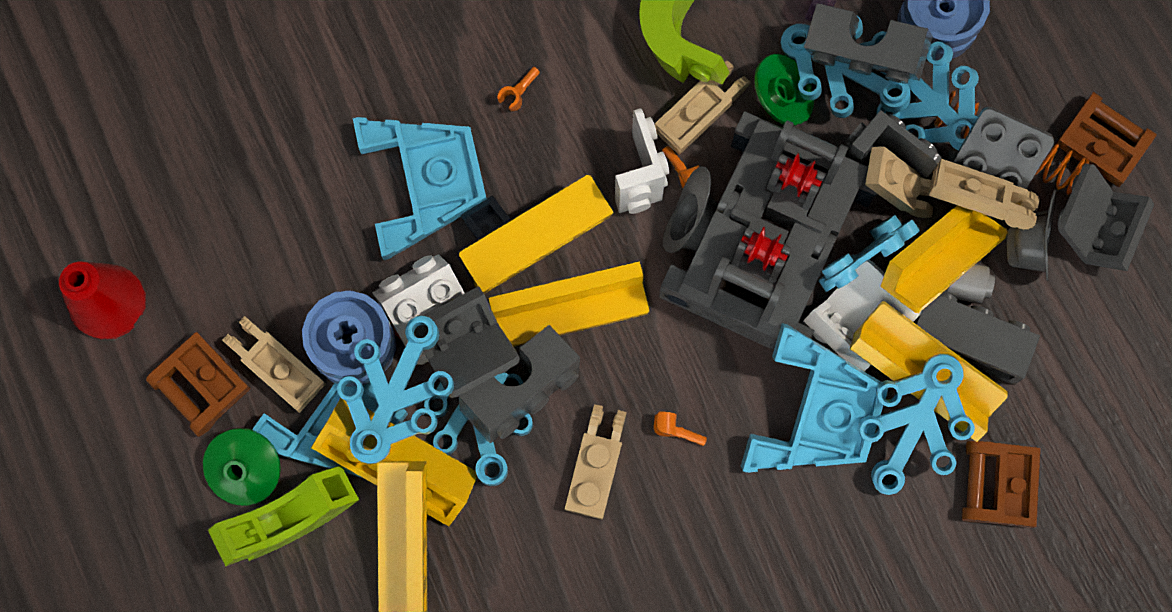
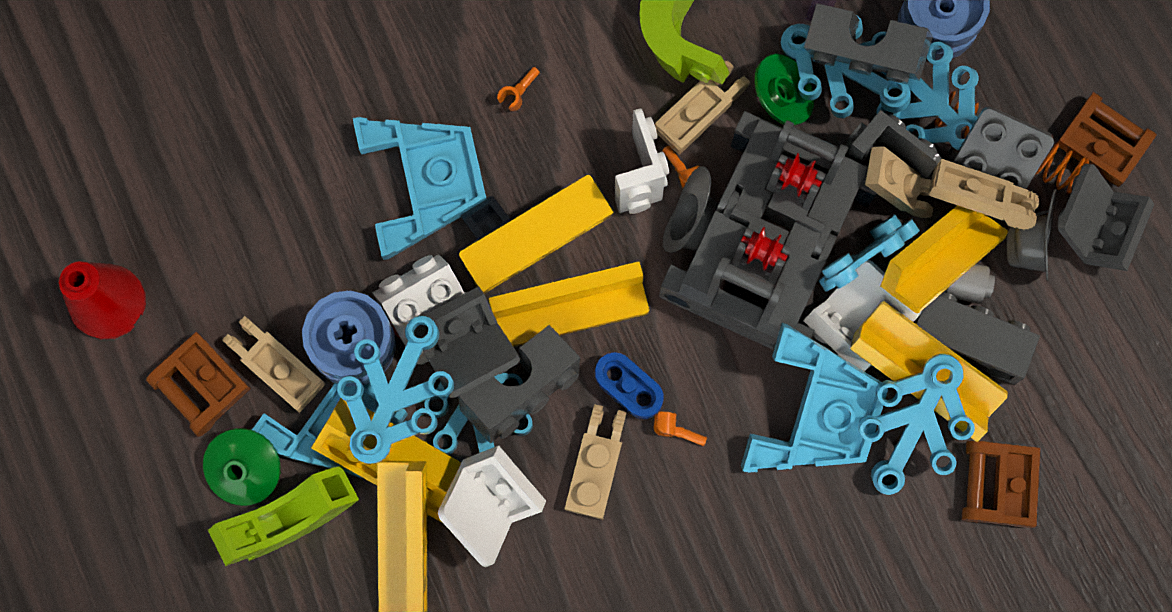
(485, 501): none -> white bracket
(629, 386): none -> blue plate

